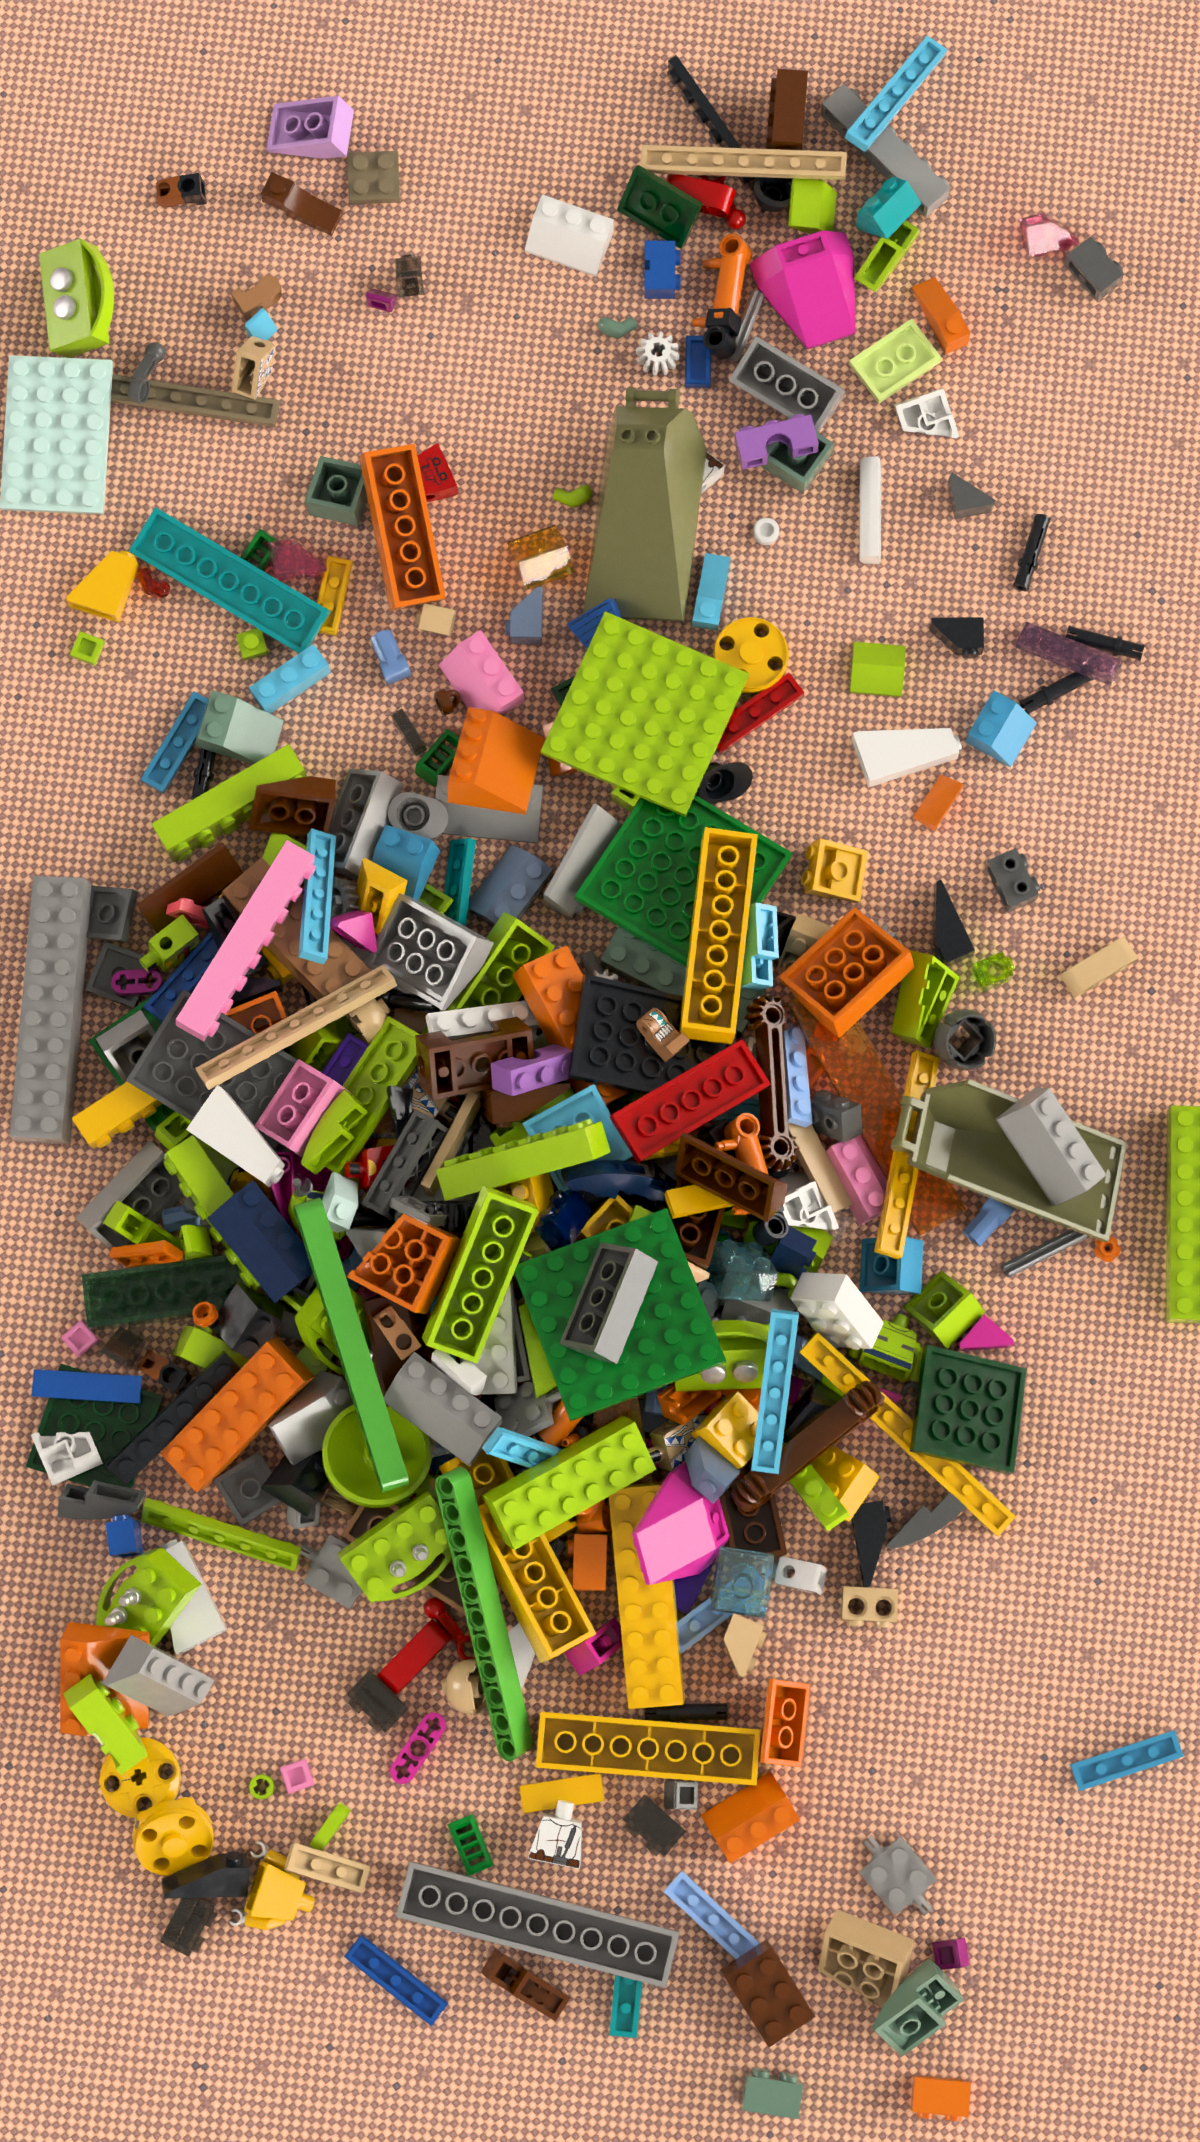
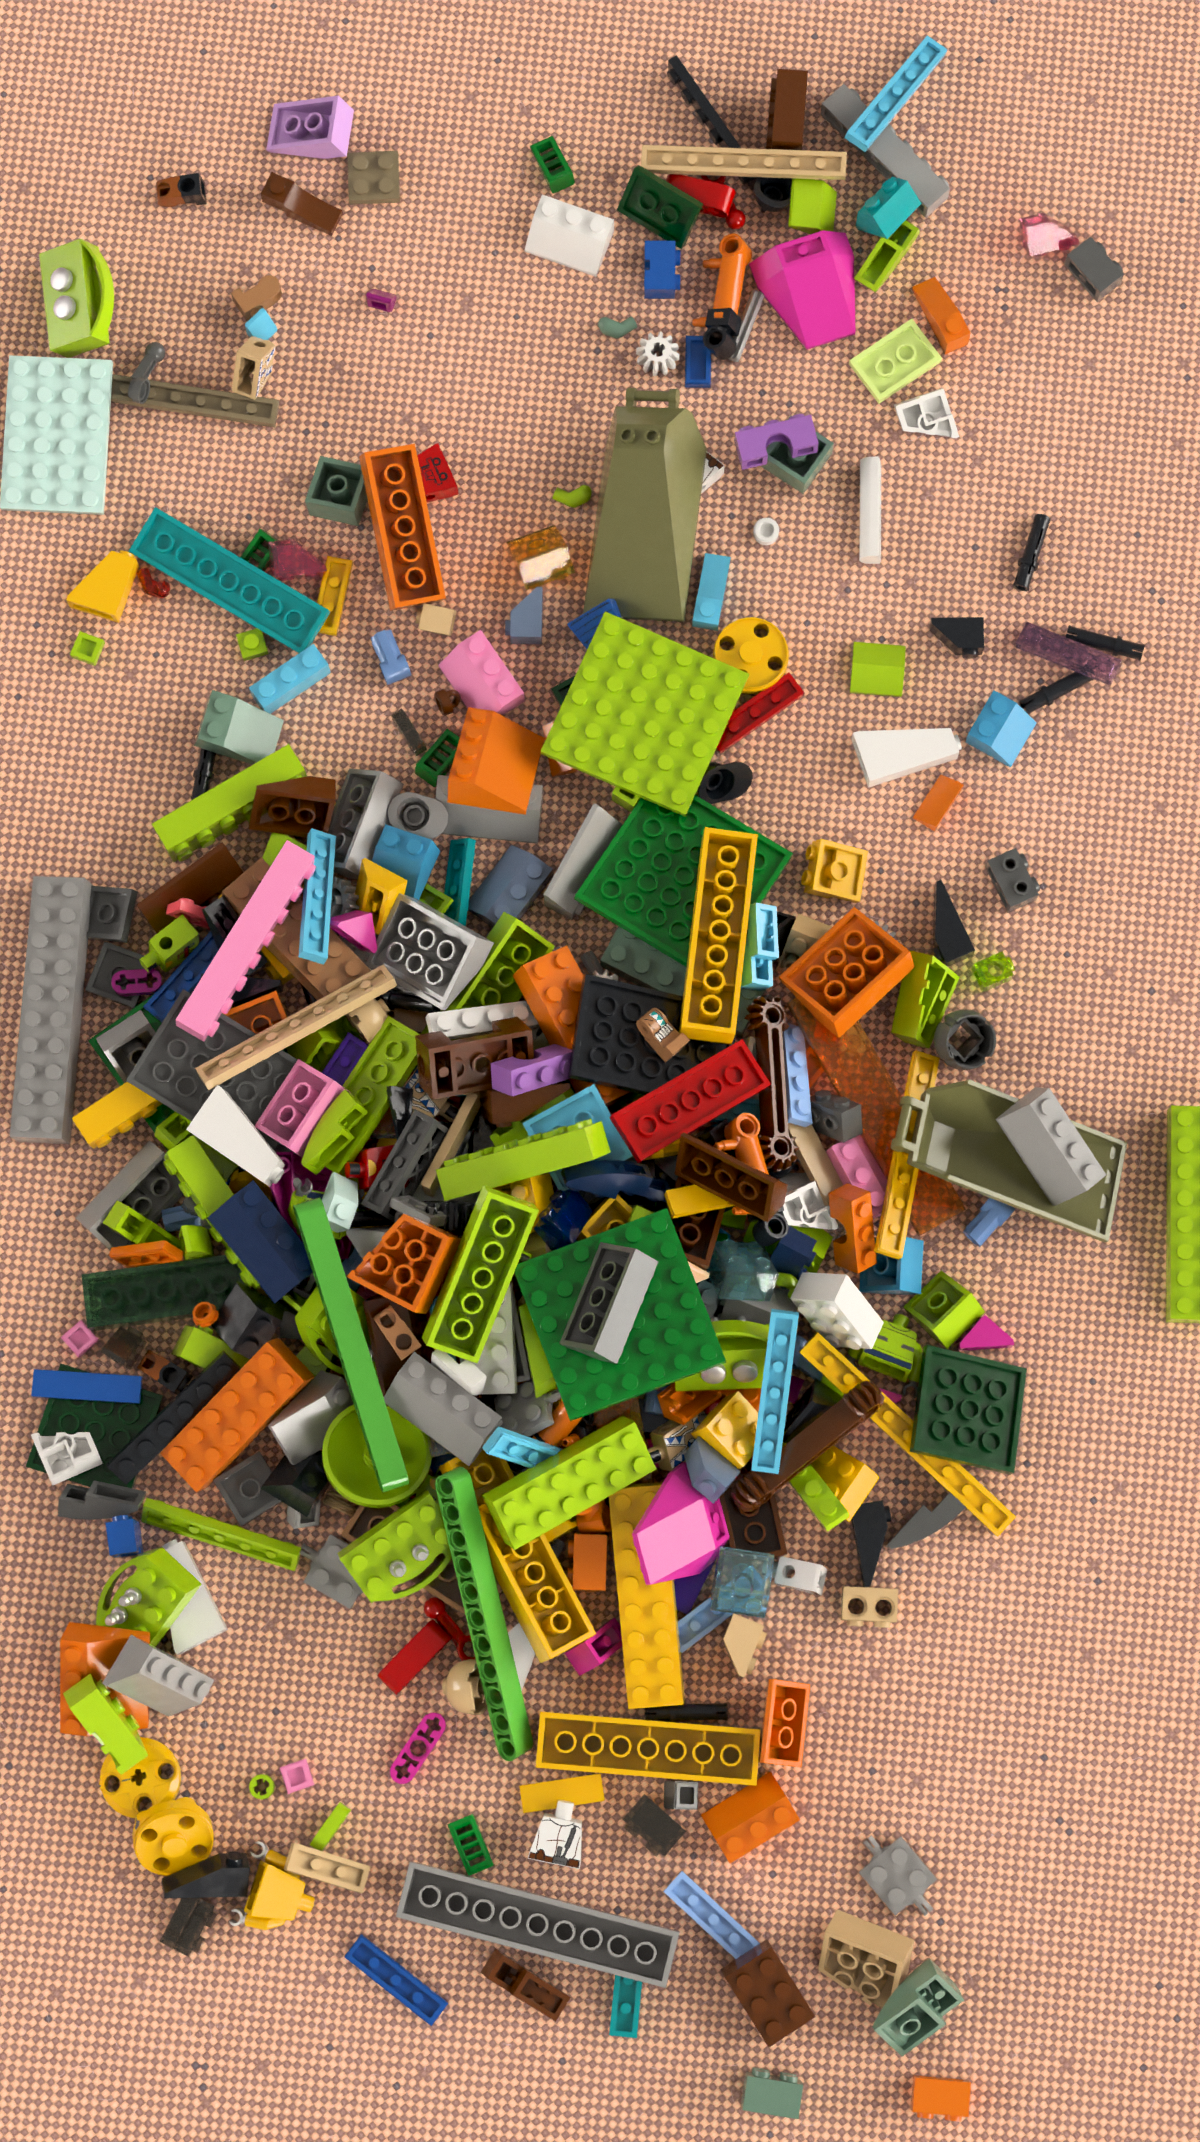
(175, 745): dark azure plate -> none
(377, 1702): clear smoke brick -> none
(409, 275): clear smoke slope -> none
(559, 178): none -> green slope
(786, 383): light grey slope -> none
(854, 1210): none -> orange arch
(951, 1953): magenta slope -> none
(967, 499): dark grey slope -> none
(1042, 1252): dark grey axle -> none
(1099, 967): tan beam -> none
(1107, 1256): orange plate -> none
(1126, 1760): dark azure plate -> none

